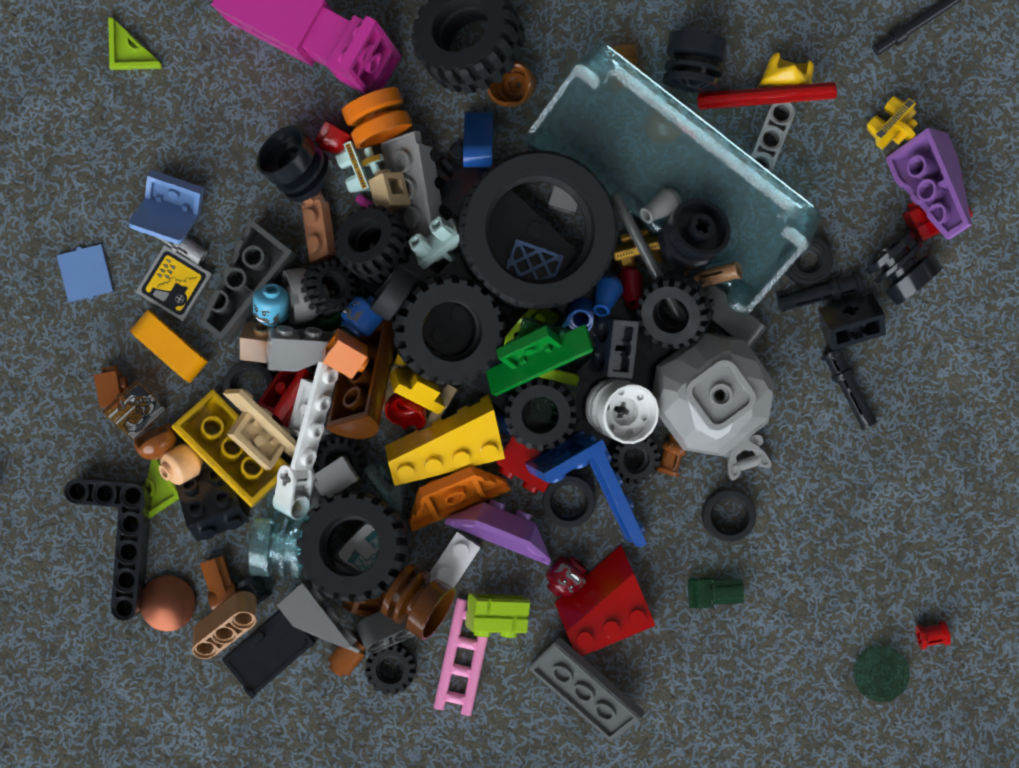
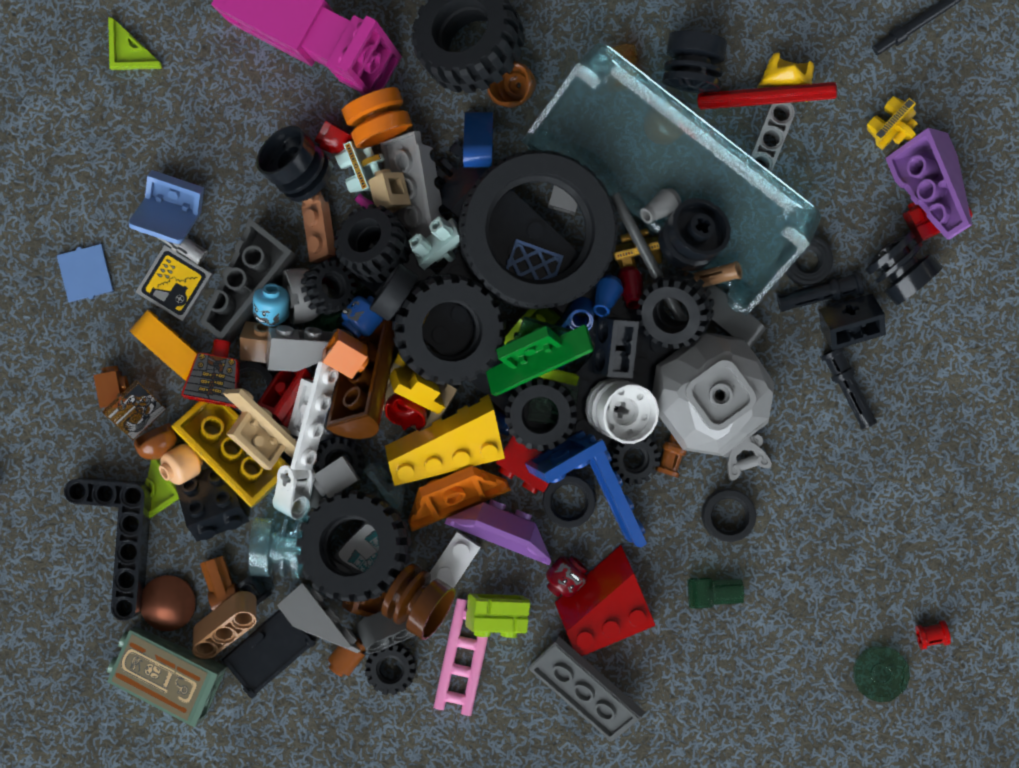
(165, 675): none -> slope
(213, 375): none -> torso

